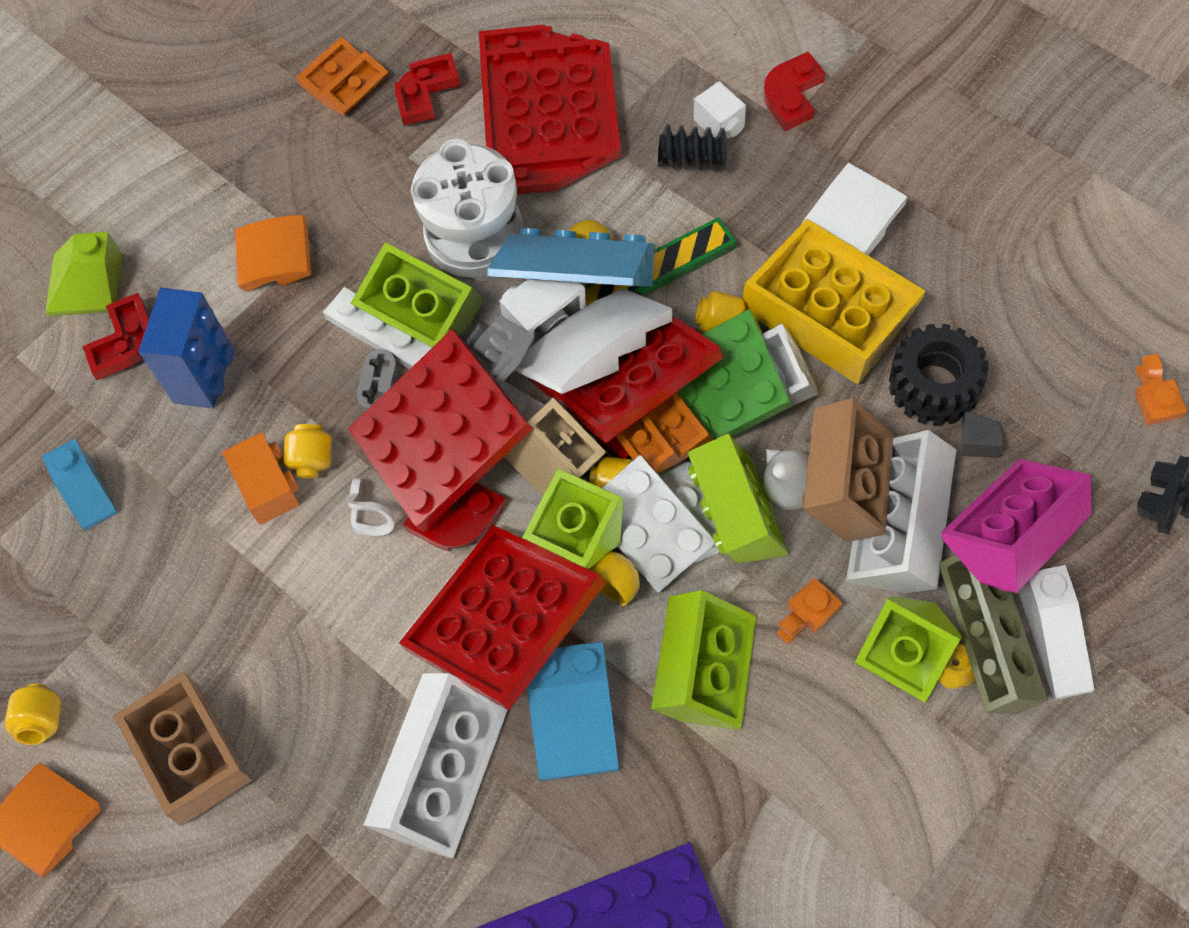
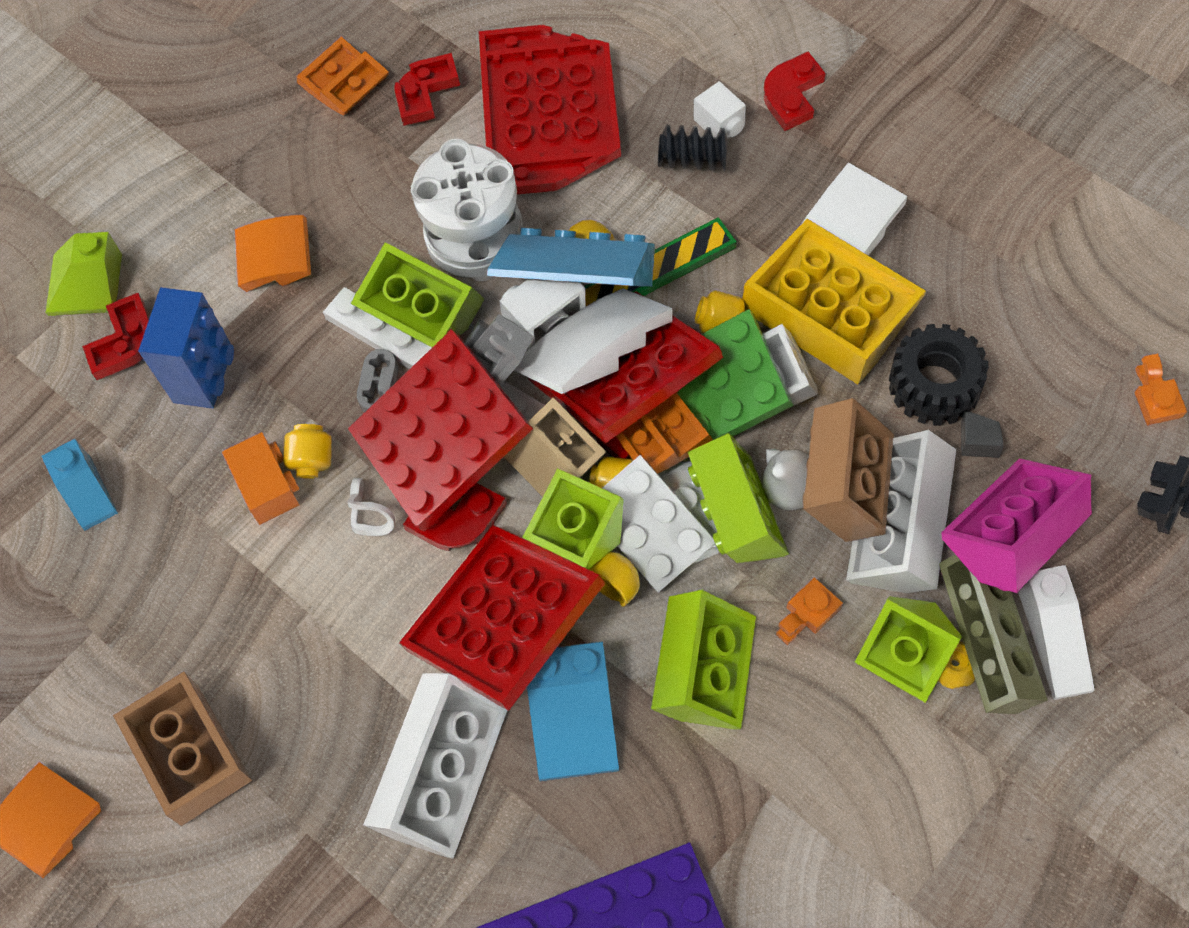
(33, 714): yellow head -> none

